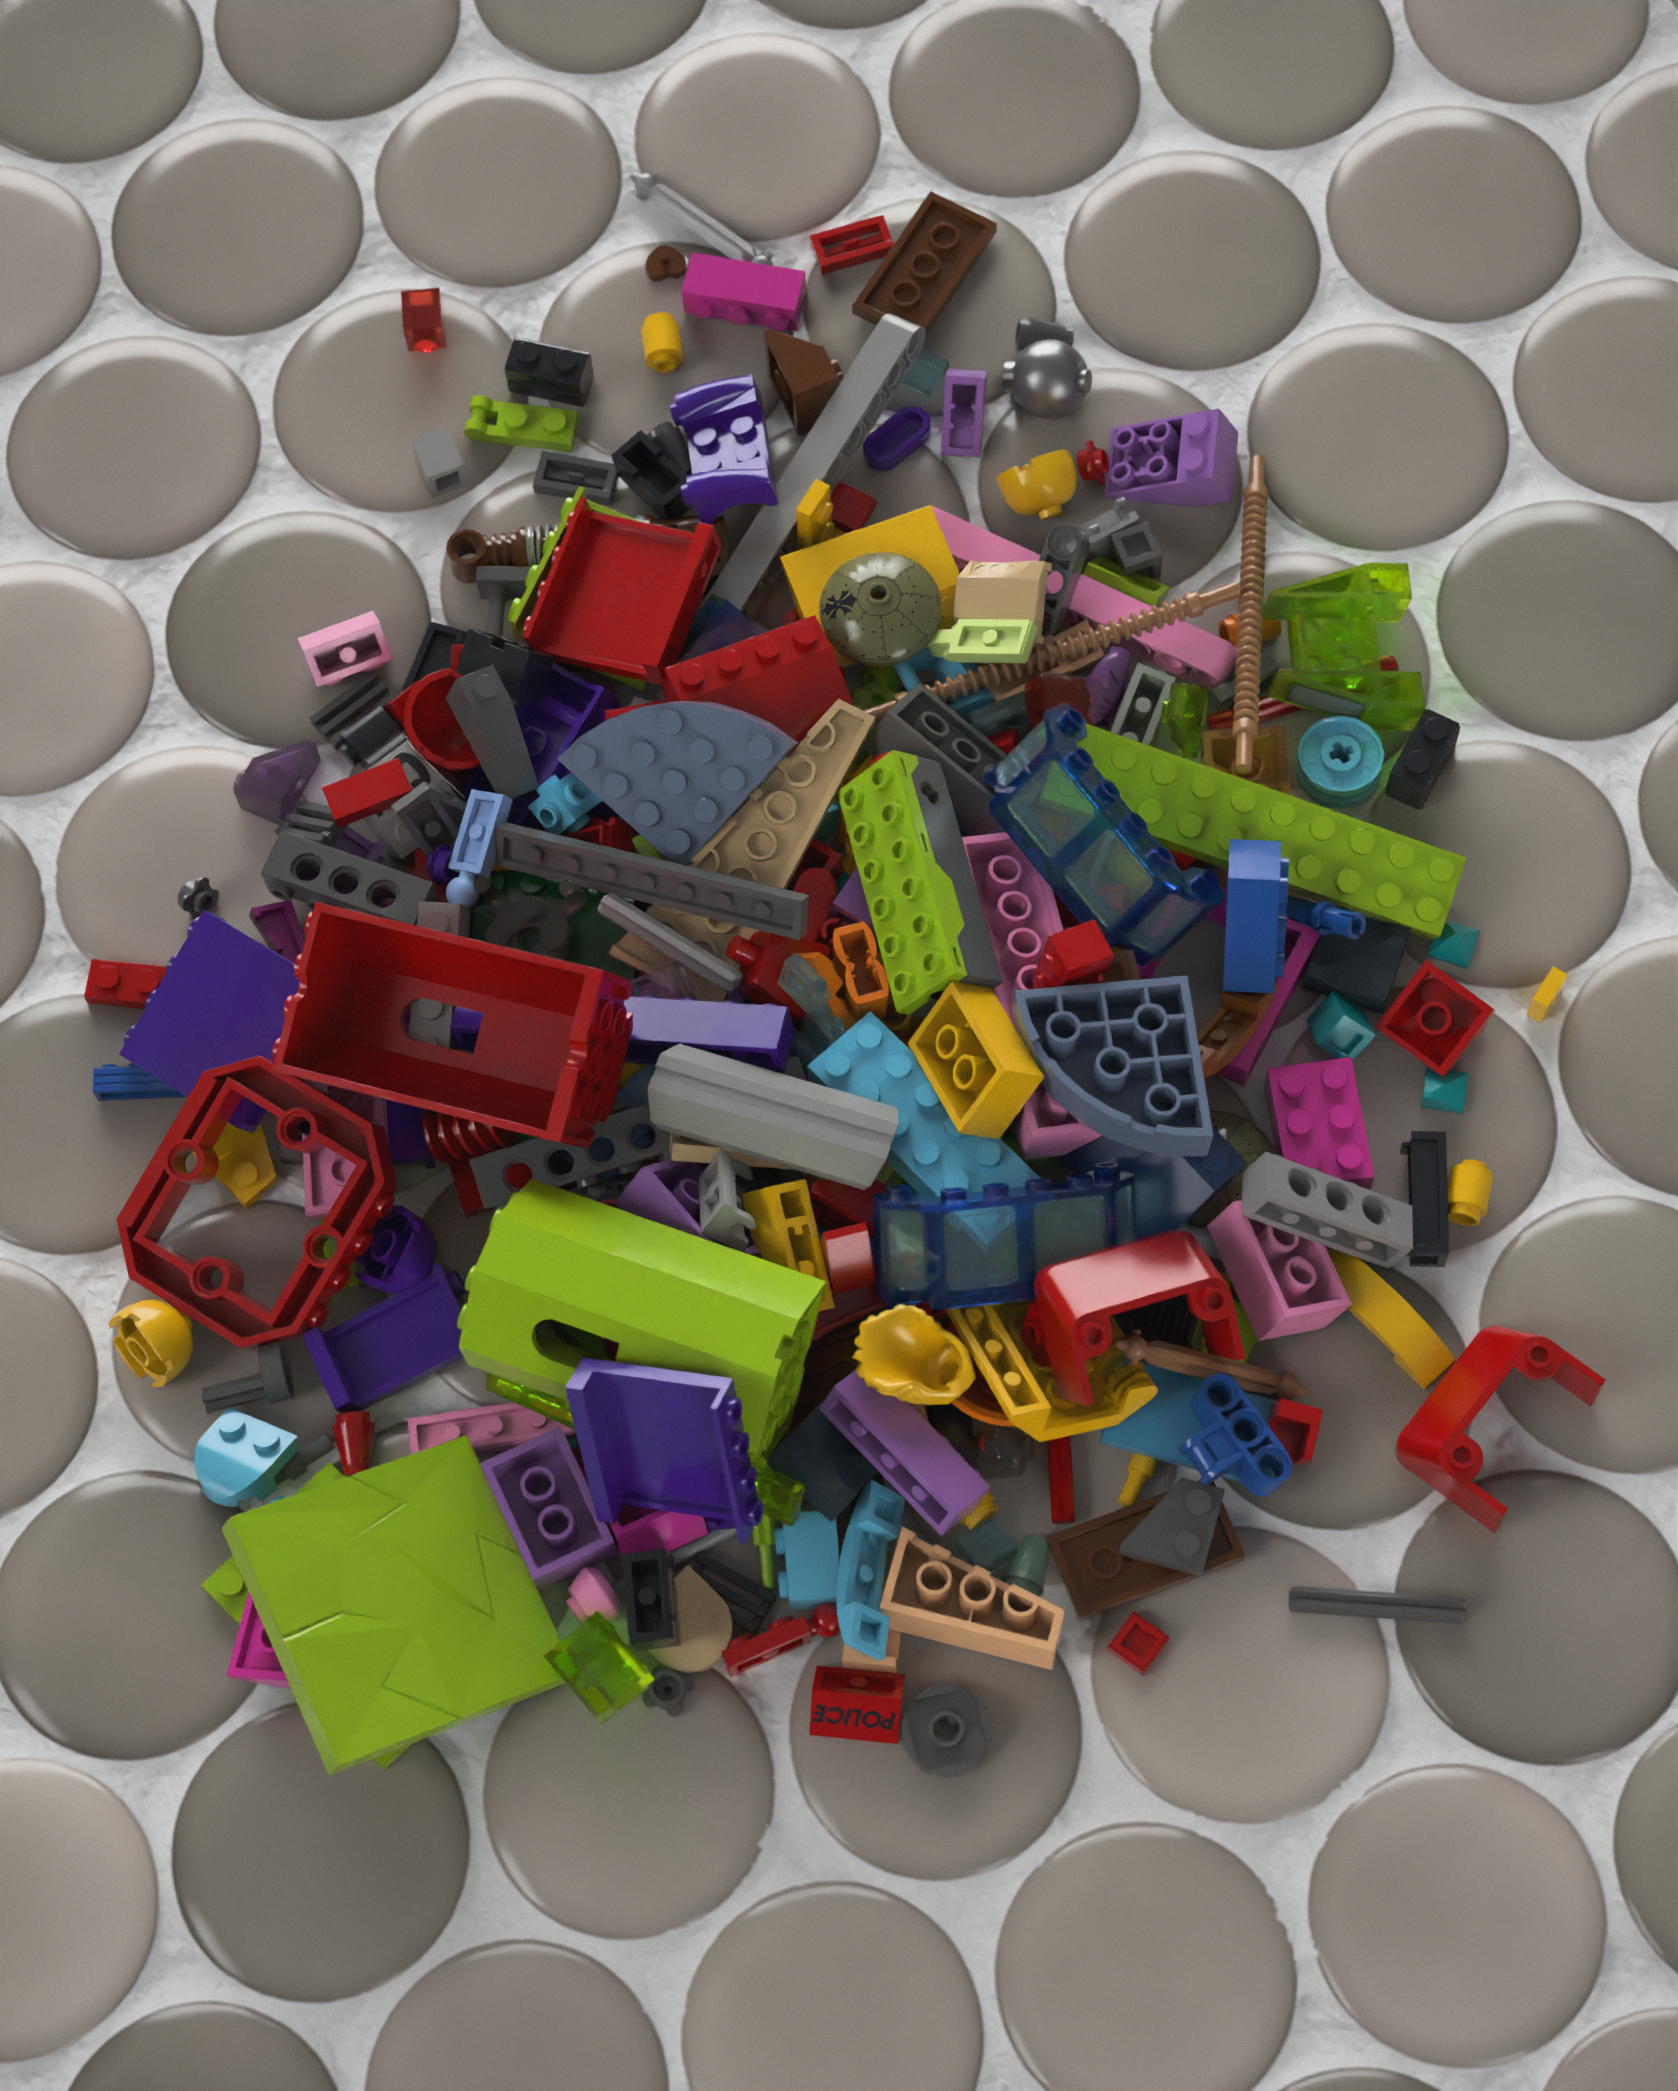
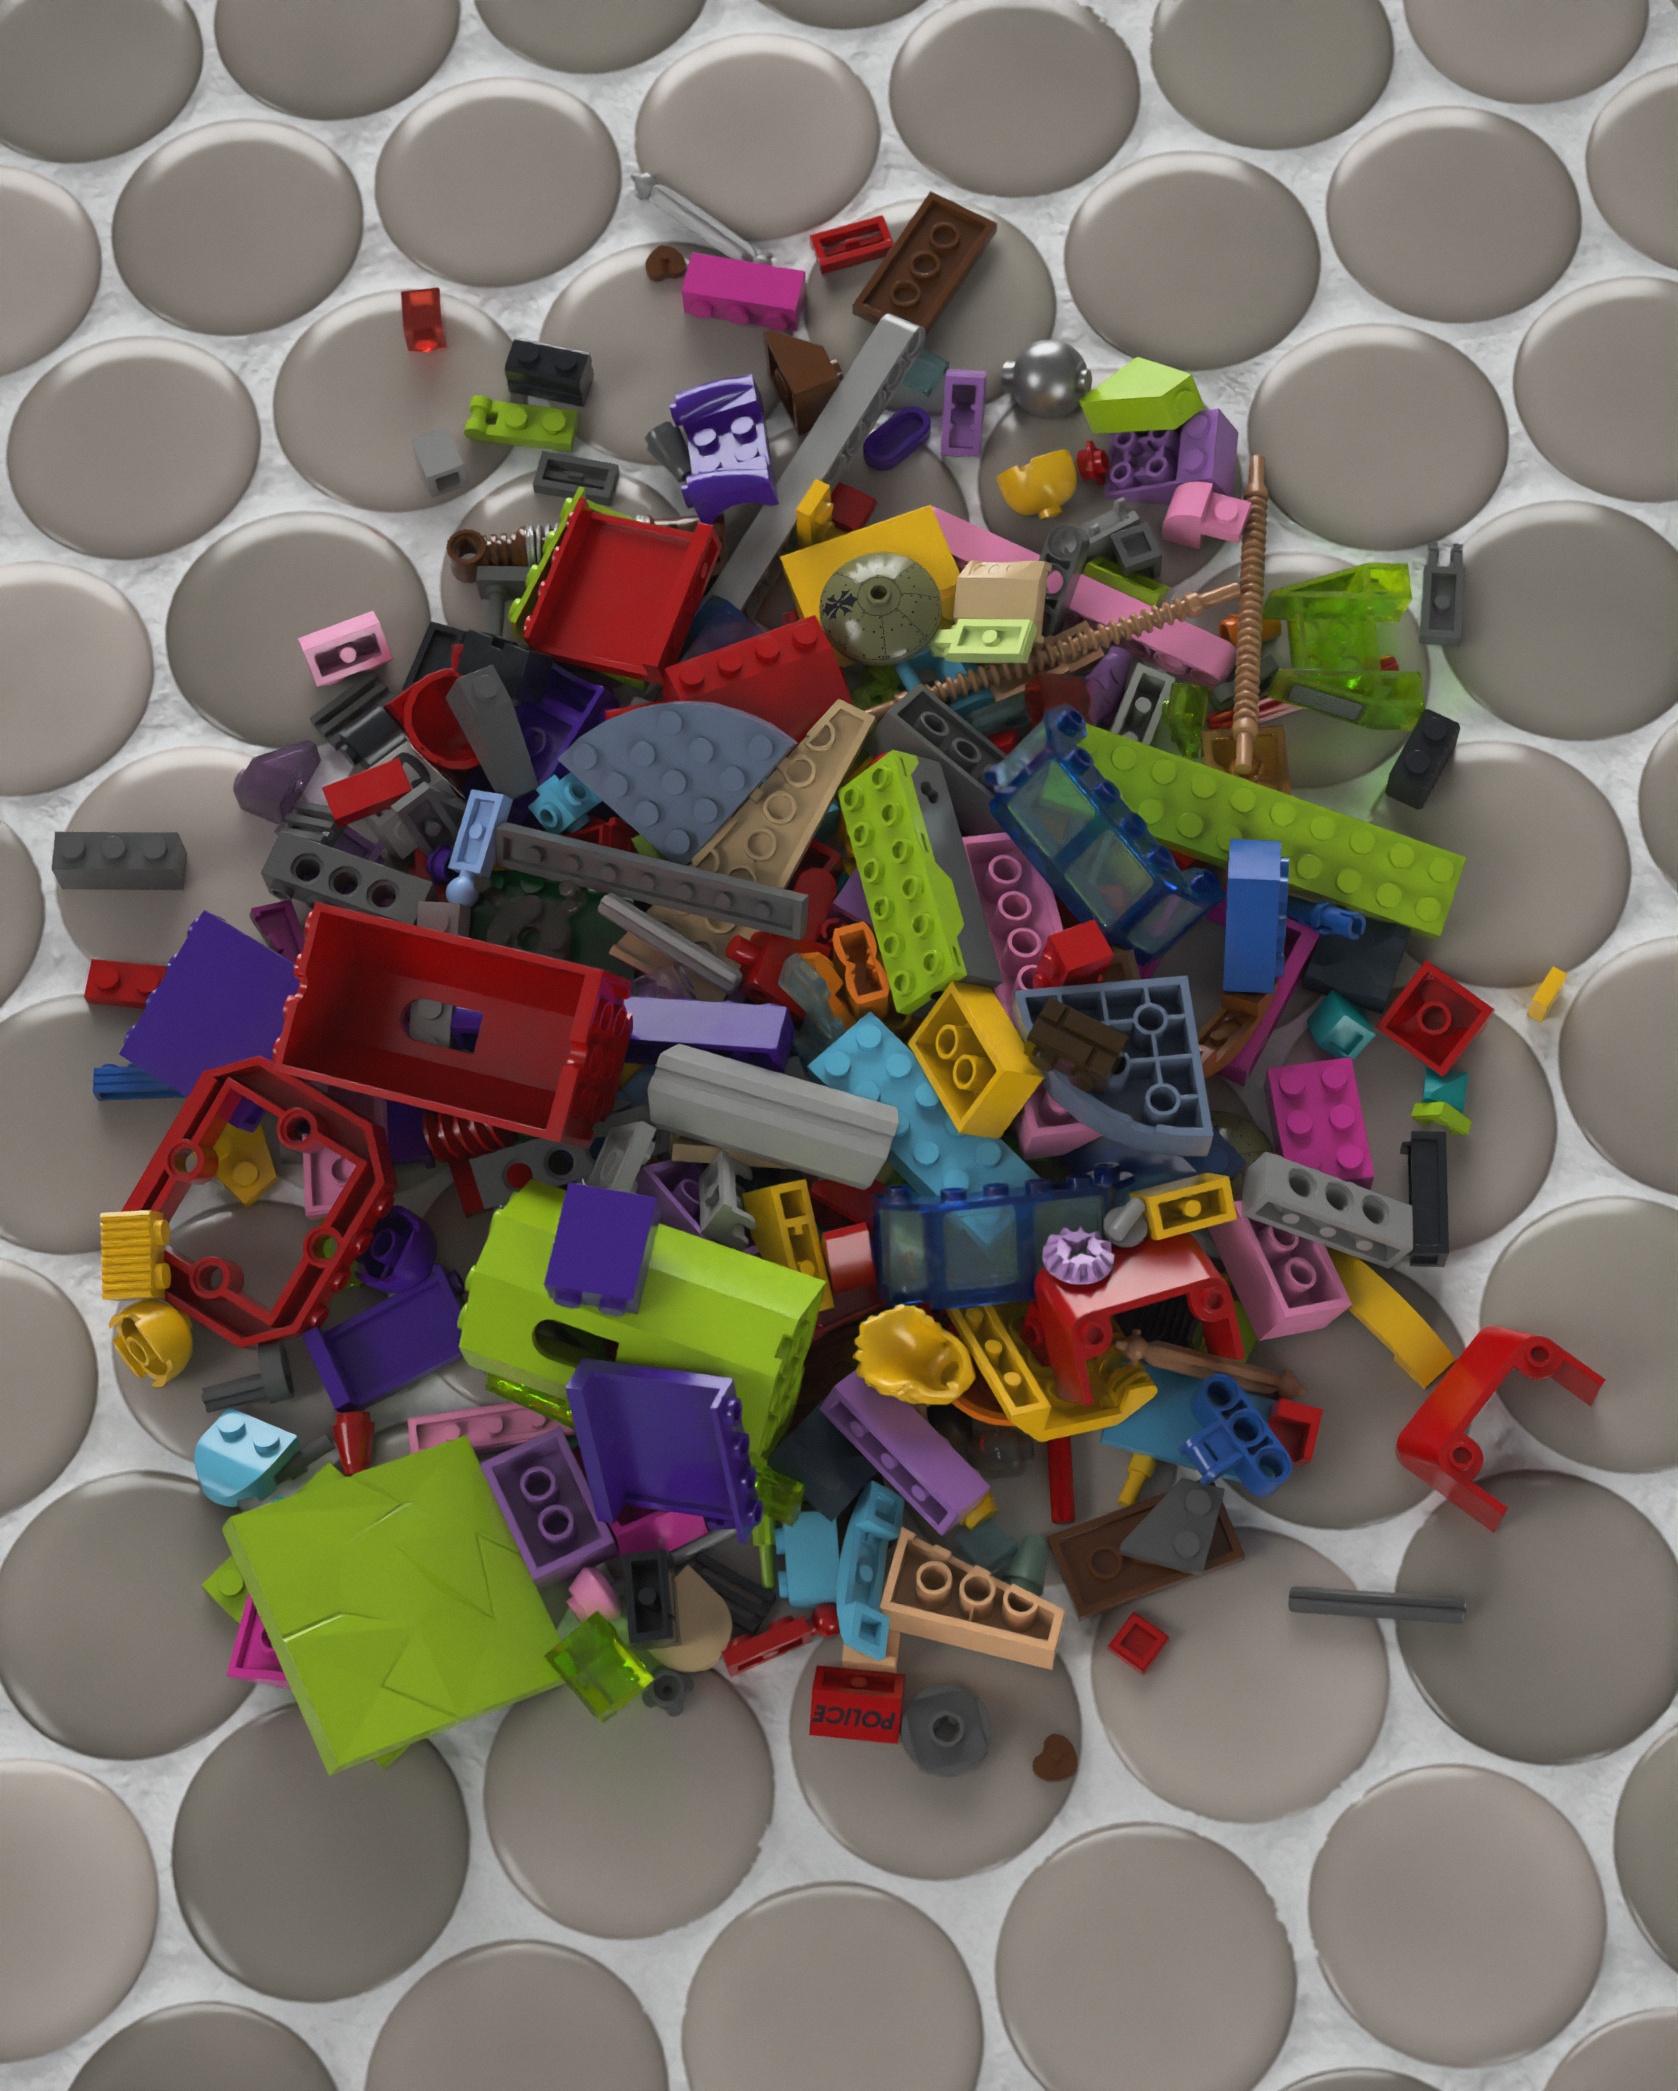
(119, 860): none -> dark grey brick
(134, 1255): none -> yellow brick
(197, 896): dark grey plate -> none
(602, 1249): none -> dark purple brick
(622, 1156): none -> light grey plate
(651, 475): black brick -> none
(661, 342): yellow brick -> none
(1035, 329): dark grey cone -> none
(1056, 1761): none -> reddish brown piece
(1075, 1046): none -> dark brown brick
(1082, 1268): none -> lavender gear
(1126, 1224): none -> light grey plate
(1142, 399): none -> lime slope
(1187, 1205): none -> yellow brick
(1201, 512): none -> bright pink brick
(1339, 762): medium azure wheel -> none
(1442, 598): none -> dark grey hinge
(1442, 1114): none -> lime tile
(1454, 944): teal slope -> none
(1469, 1192): yellow brick -> none

